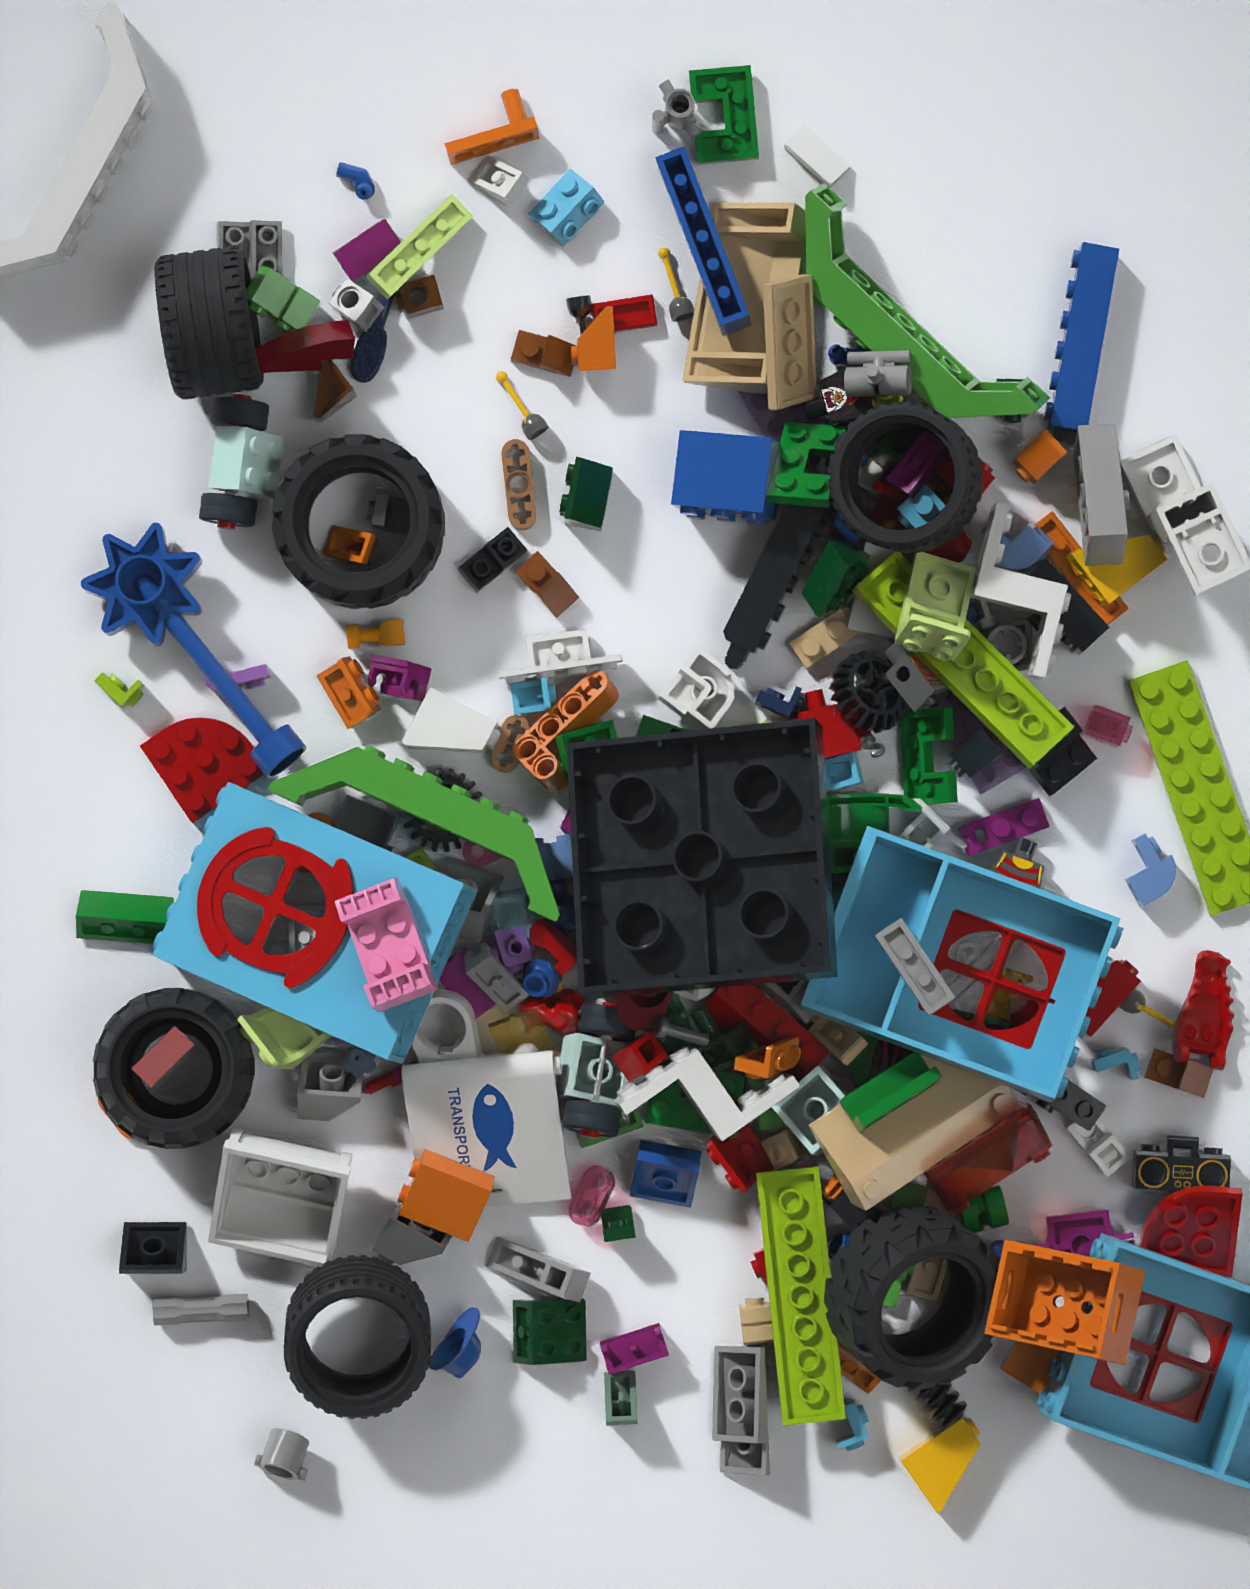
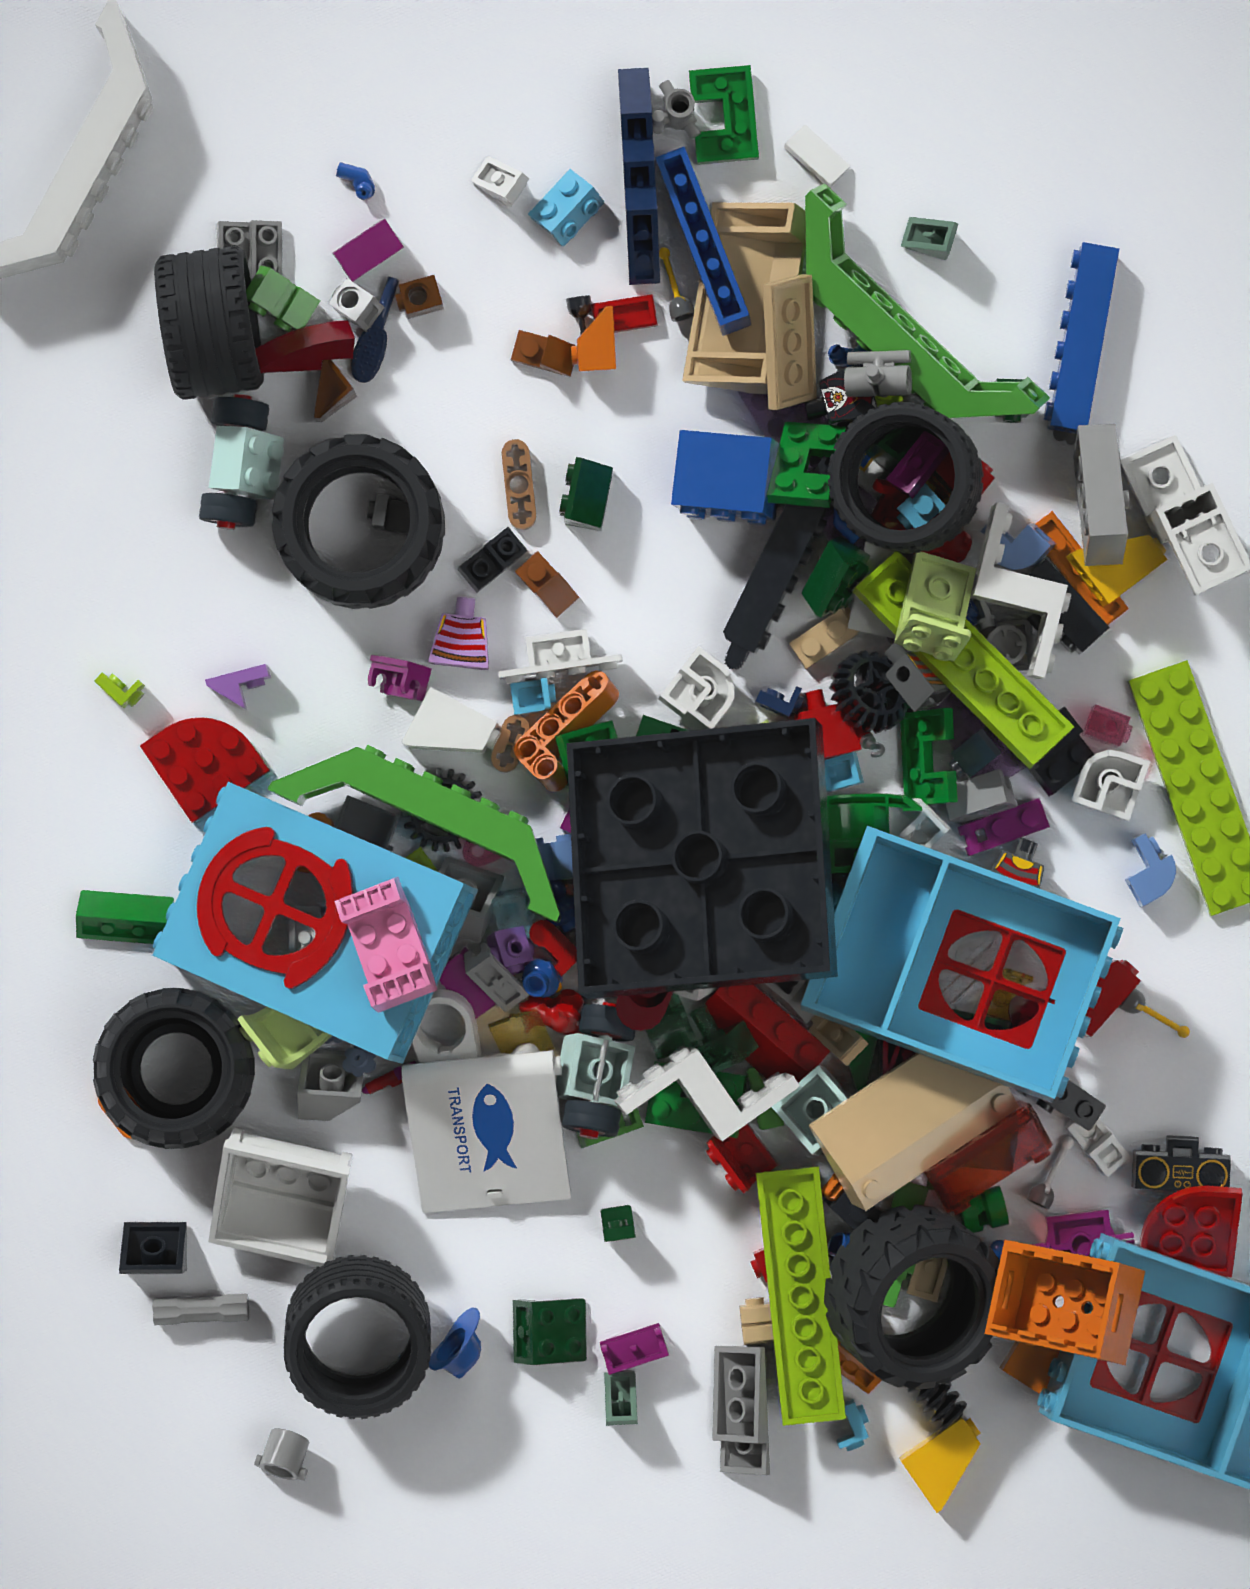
(149, 589): blue piece -> none
(162, 1056): red sticker -> none
(349, 691): orange bracket -> none
(350, 544): orange slope -> none
(388, 634): light orange leg -> none
(409, 1241): dark grey slope -> none
(419, 246): yellowish green plate -> none
(445, 1195): orange brick -> none
(461, 638): none -> lavender torso
(517, 132): orange piece -> none
(532, 424): hinge -> none
(538, 1269): light grey slope -> none
(591, 1195): clear pink plate -> none
(639, 176): none -> dark blue arch
(639, 1056): red brick -> none
(663, 1027): dark grey piece -> none
(665, 1173): blue bracket -> none
(769, 1060): orange bracket -> none
(783, 1148): tan bracket -> none
(889, 1091): green panel -> none
(915, 967): light grey plate -> none
(929, 236): none -> sand green slope
(982, 797): none -> light grey hinge
(1038, 457): orange slope -> none
(1042, 1193): none -> hinge
(1110, 1058): medium azure bracket -> none
(1111, 783): none -> white brick
(1187, 1076): dark orange slope -> none
(1205, 1016): red animal -> none

